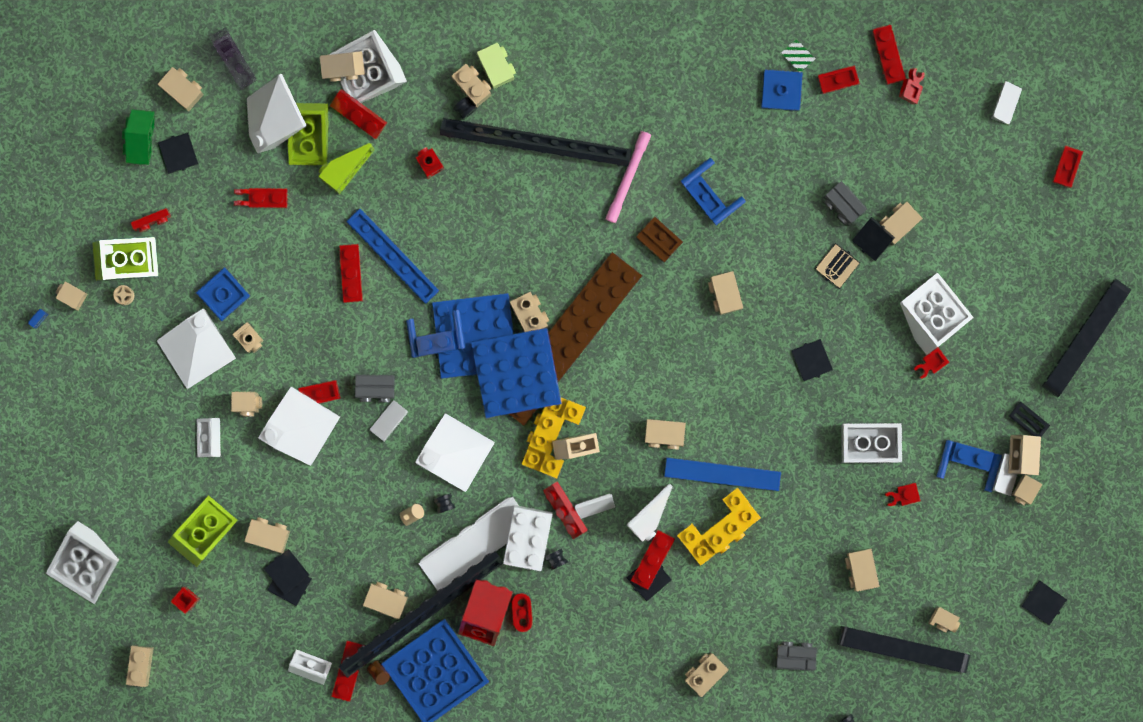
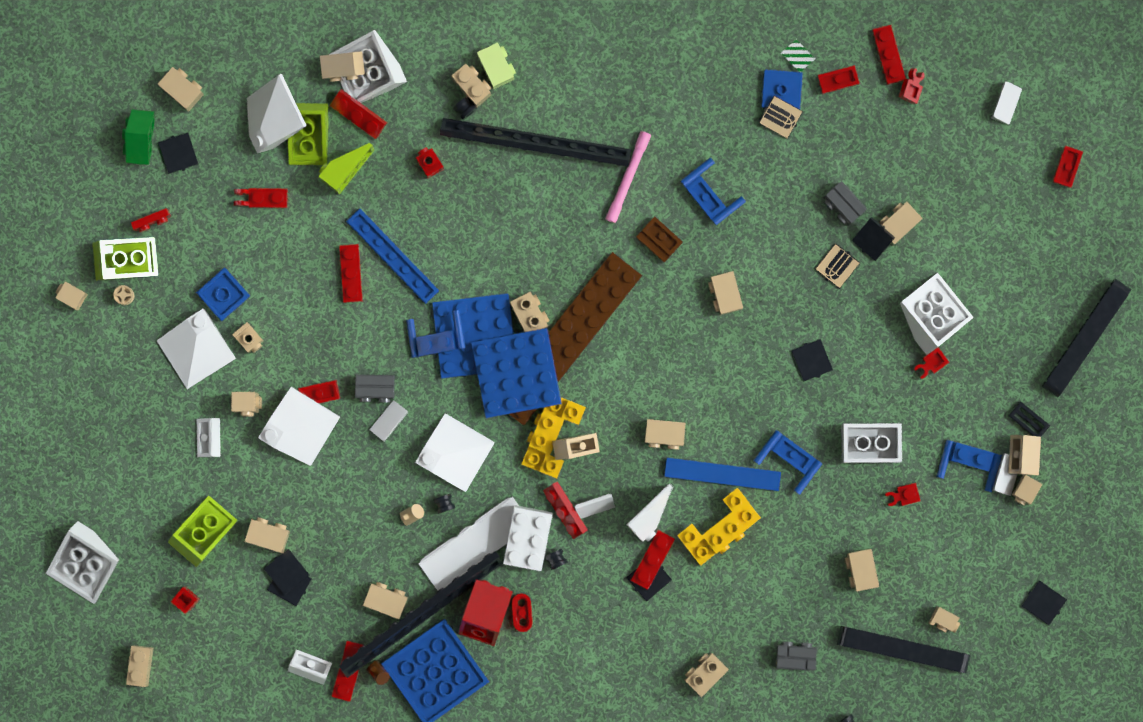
(38, 318): blue tile -> none
(233, 58): slope -> none
(780, 117): none -> piece
(793, 455): none -> blue plate

